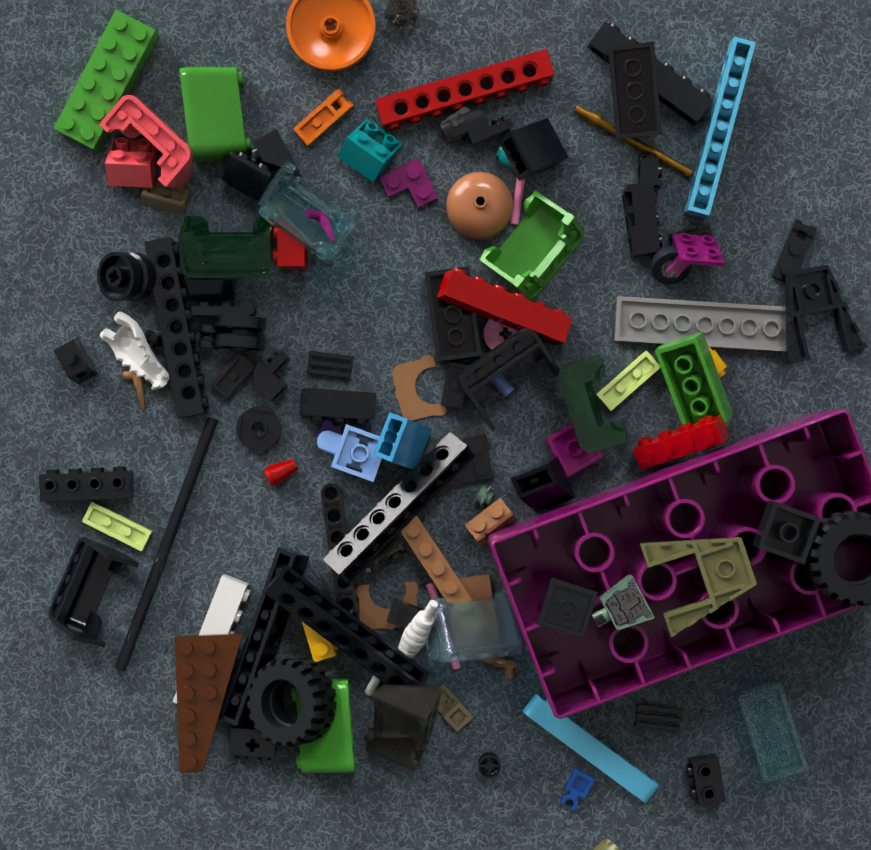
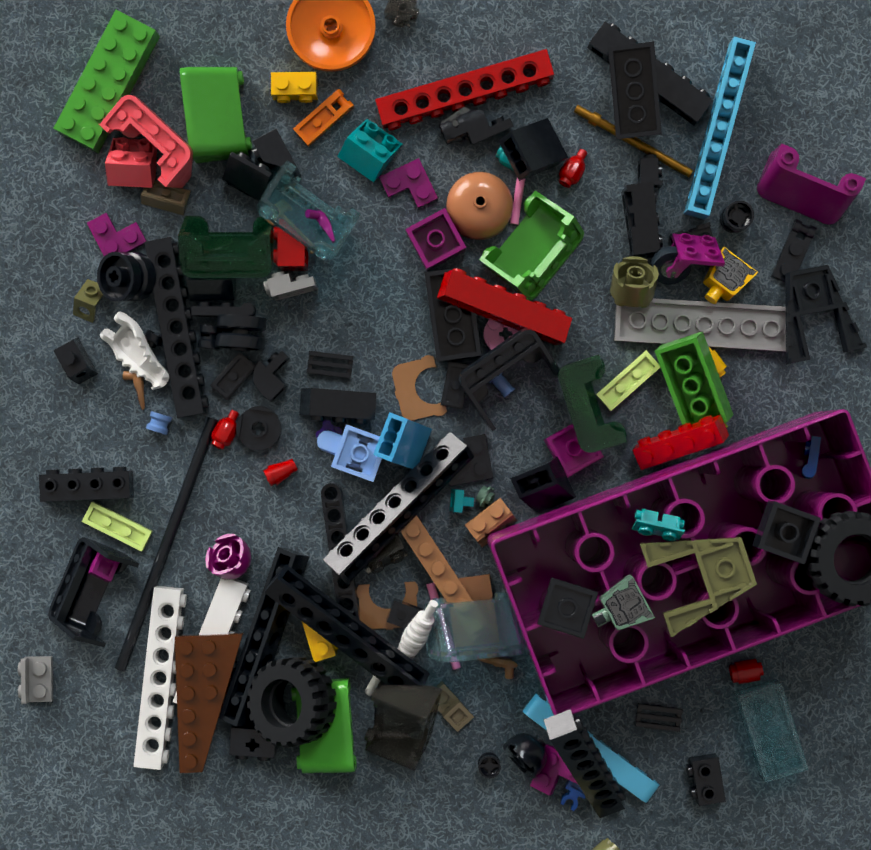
(36, 679): none -> light grey bracket
(87, 297): none -> olive bracket
(103, 568): none -> magenta tile
(112, 241): none -> magenta plate
(145, 755): none -> white brick
(159, 423): none -> medium blue wheel
(224, 431): none -> red plant
(228, 557): none -> magenta cylinder
(283, 286): none -> light grey plate
(294, 86): none -> yellow brick
(435, 239): none -> magenta brick
(458, 500): none -> teal tile
(527, 753): none -> black cylinder
(549, 776): none -> magenta plate
(572, 169): none -> red plant
(585, 763): none -> black brick
(634, 282): none -> olive brick
(669, 528): none -> teal hinge
(727, 280): none -> torso
(737, 217): none -> black wheel
(746, 671): none -> red brick
(803, 192): none -> magenta windscreen
(812, 450): none -> blue plate

